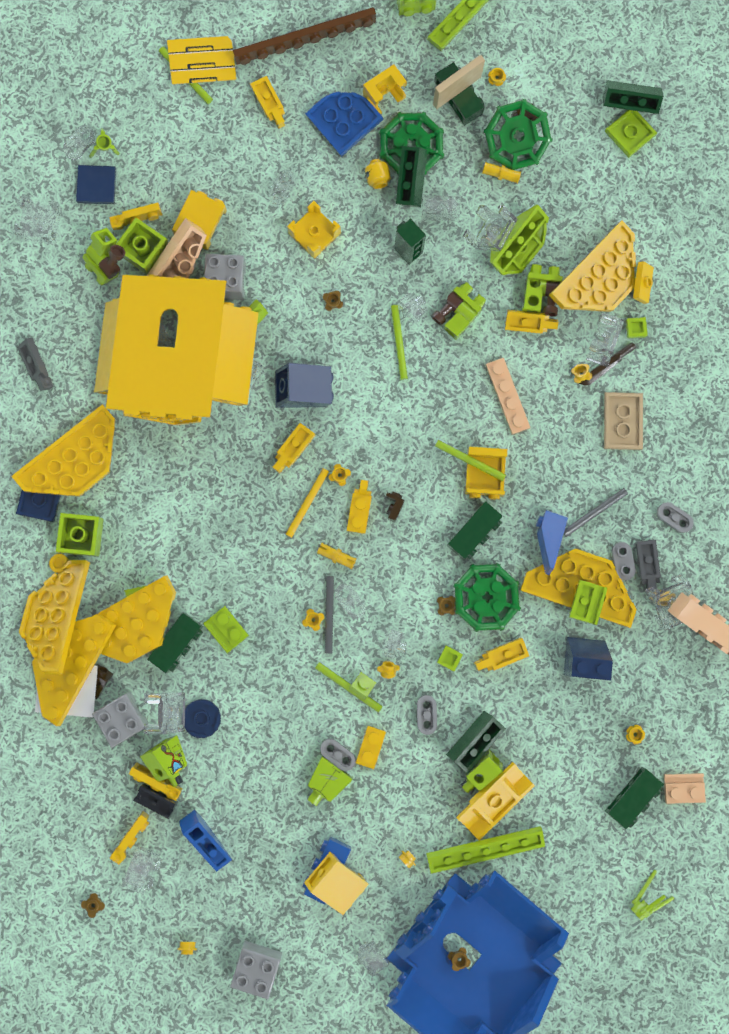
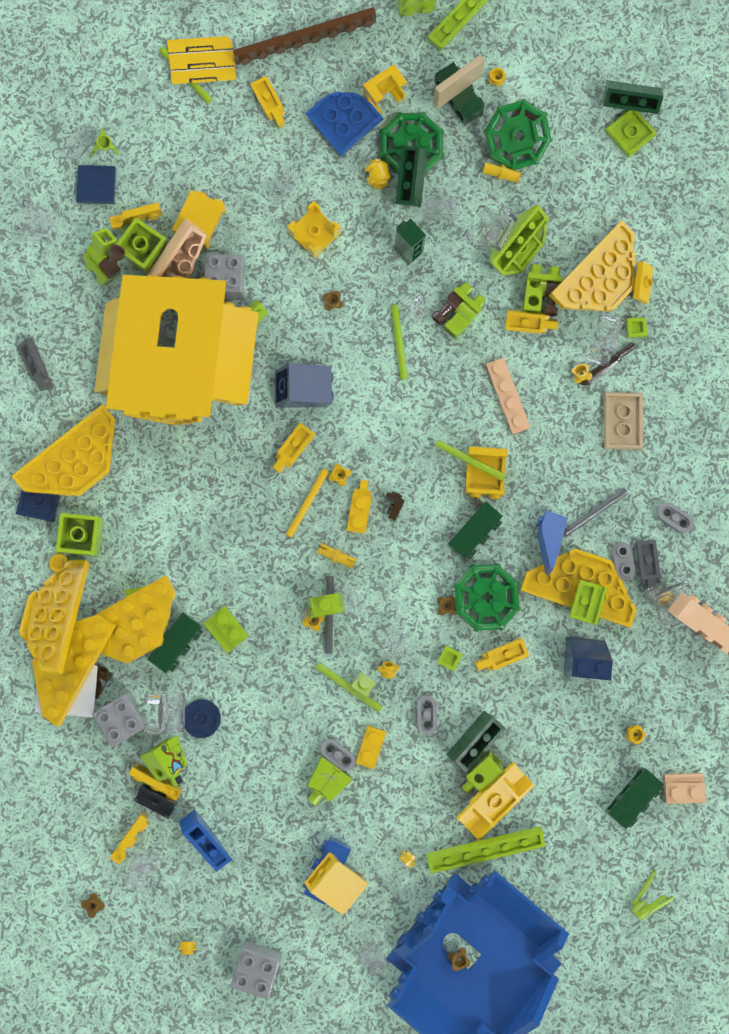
(326, 605): none -> lime torso

